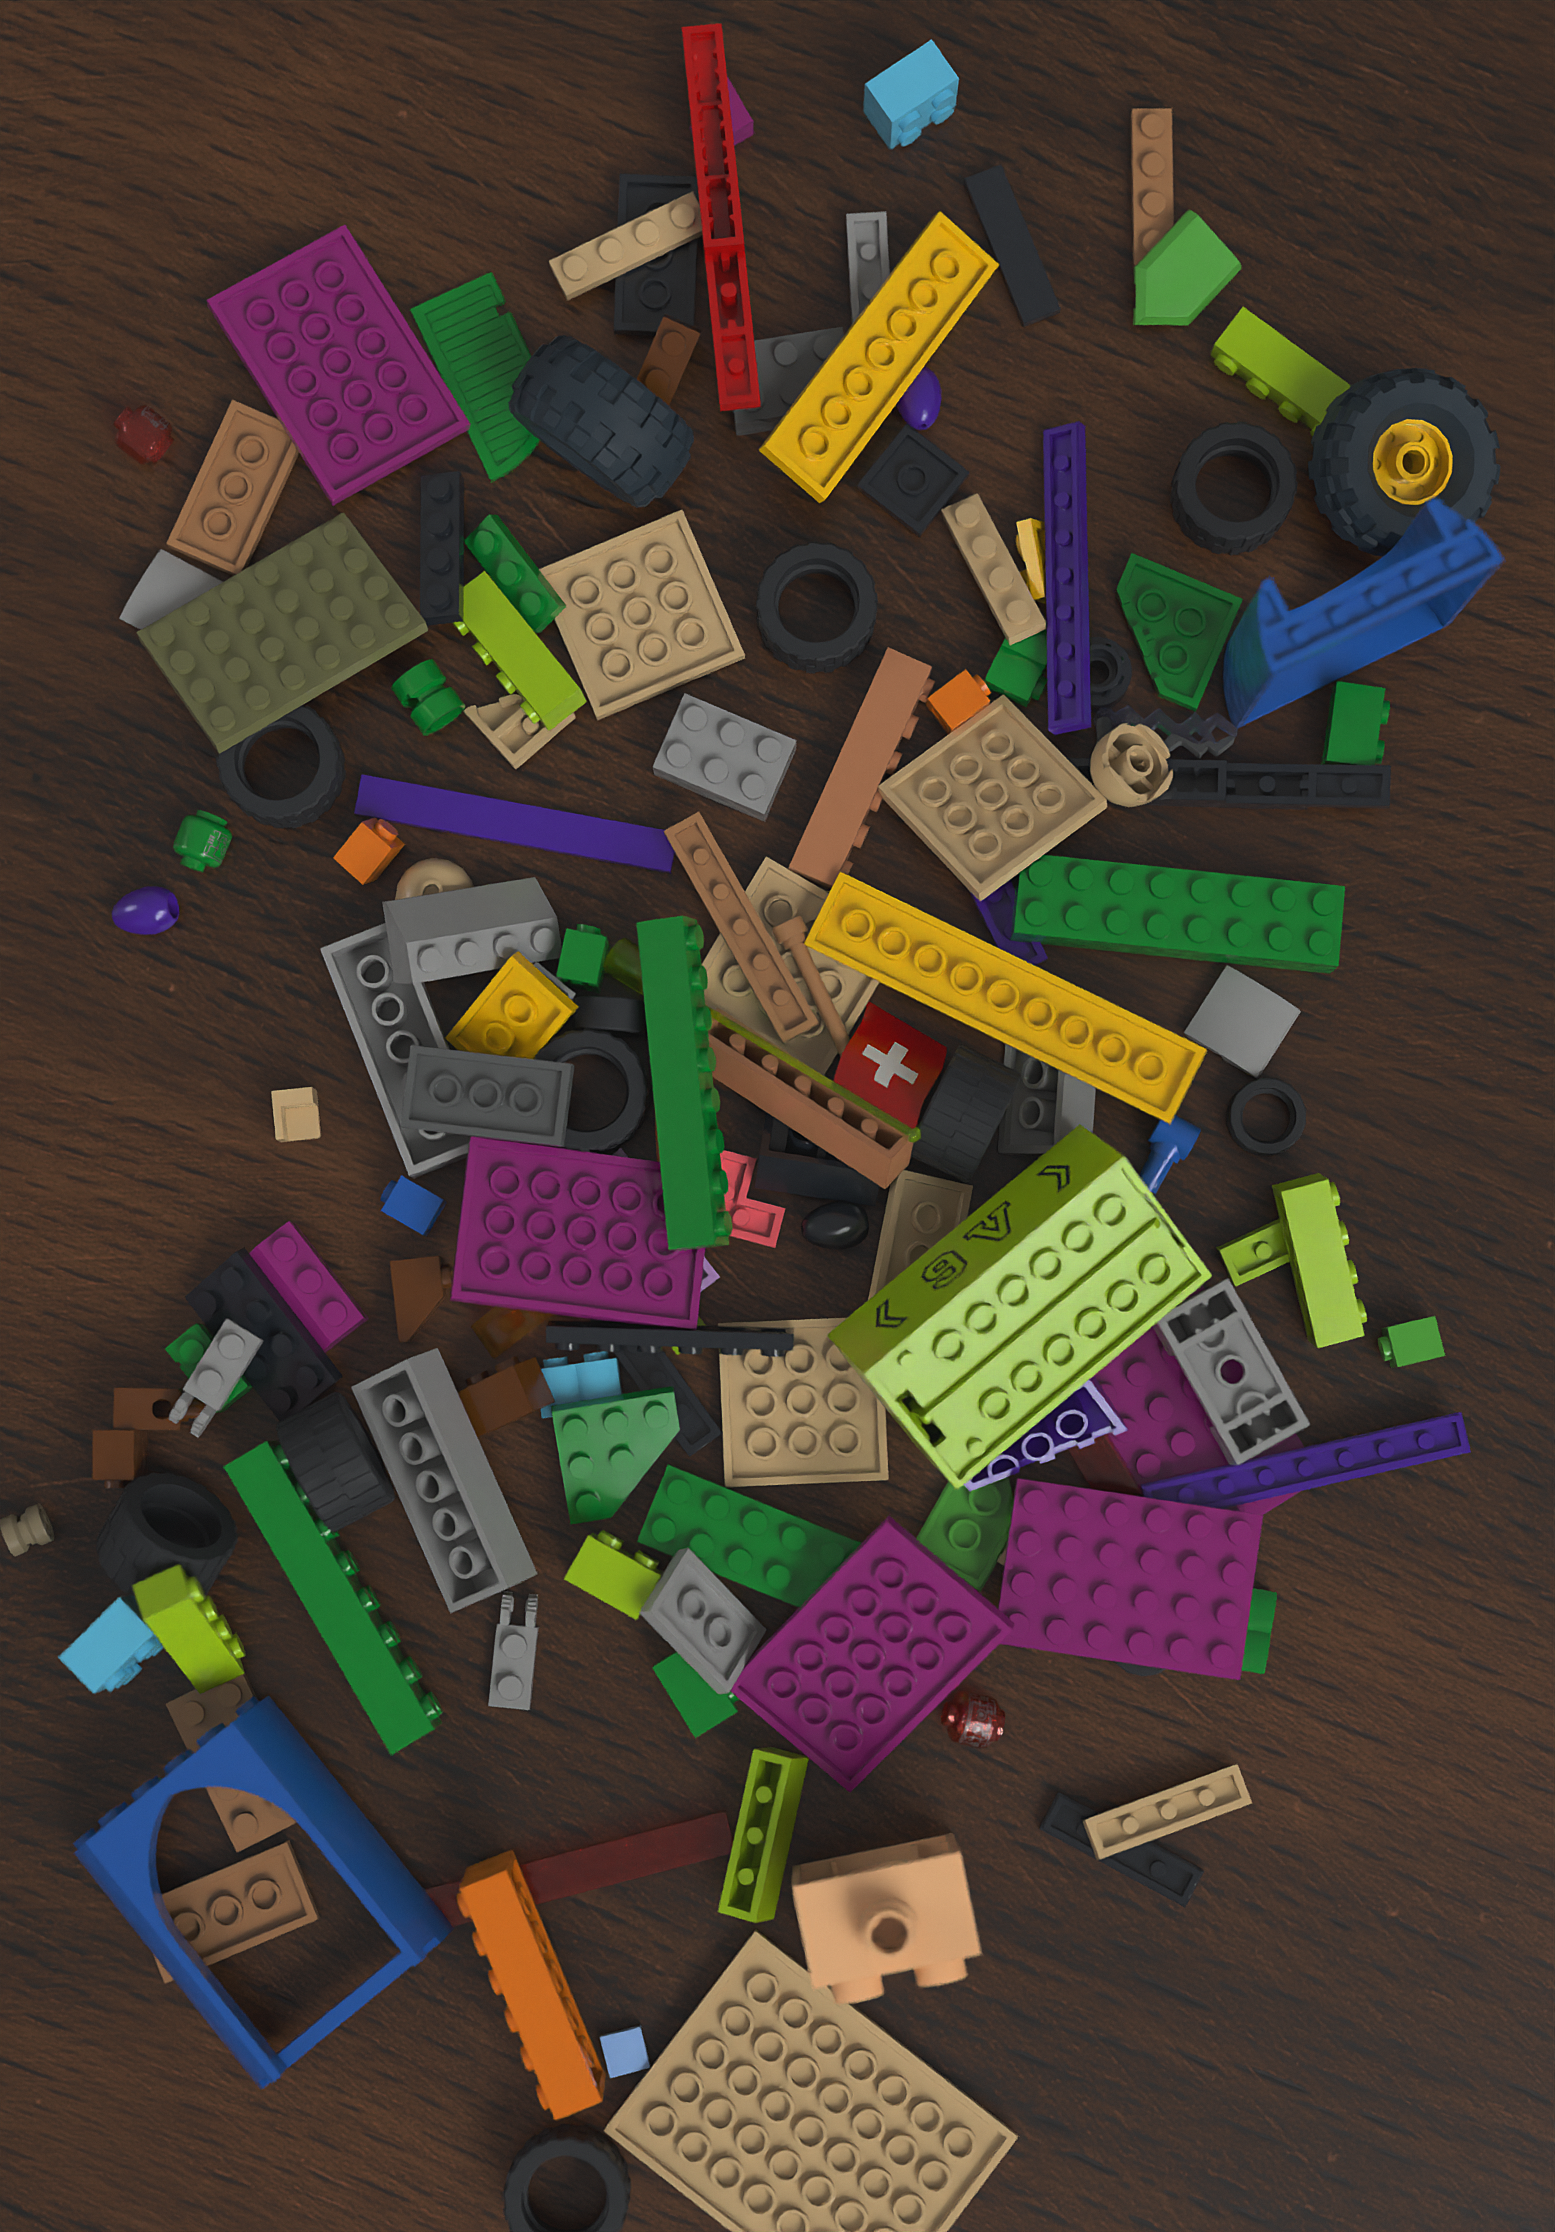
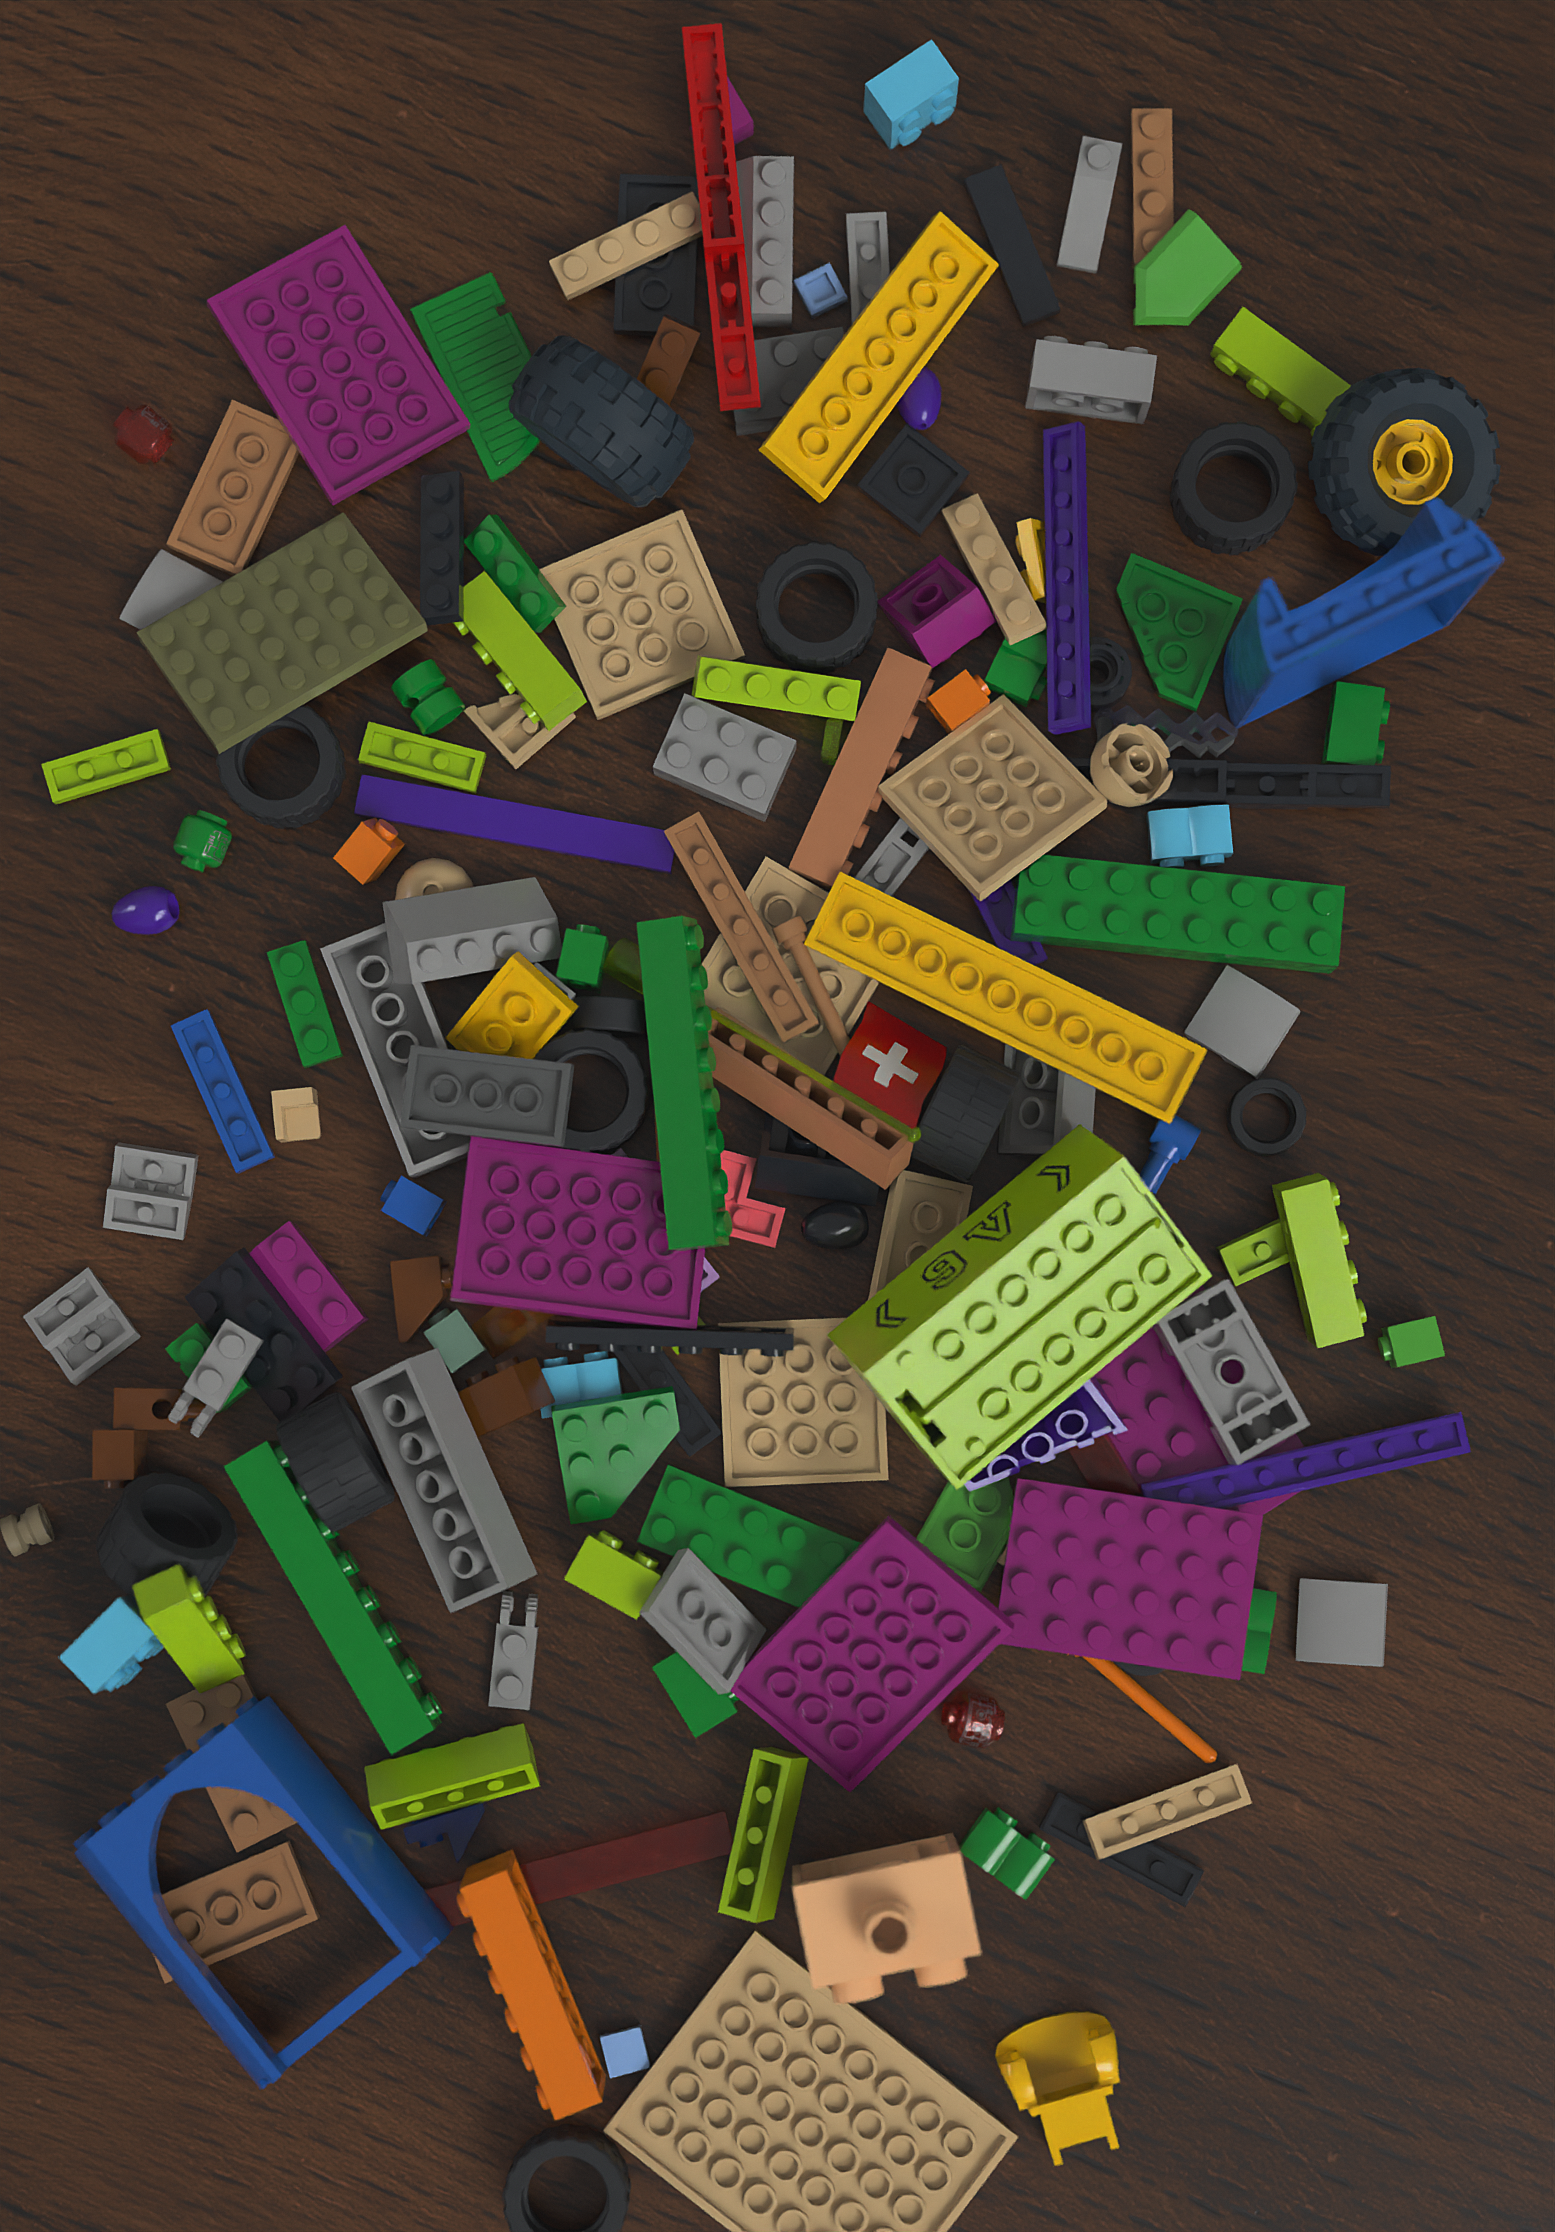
(82, 1326): none -> light grey slope
(106, 766): none -> lime plate
(150, 1191): none -> light grey slope
(222, 1091): none -> blue plate
(305, 1004): none -> green plate
(422, 757): none -> lime plate
(451, 1776): none -> lime brick
(454, 1339): none -> sand green brick
(458, 1823): none -> clear blue slope
(767, 223): none -> light grey slope
(776, 688): none -> lime brick
(820, 290): none -> light blue tile
(831, 741): none -> clear neon green tile
(892, 860): none -> light grey plate
(937, 611): none -> magenta slope
(1005, 1852): none -> green brick
(1063, 2073): none -> yellow piece
(1089, 204): none -> light grey slope
(1091, 380): none -> light grey brick
(1154, 1708): none -> orange piece
(1188, 835): none -> medium azure brick
(1341, 1622): none -> light grey slope

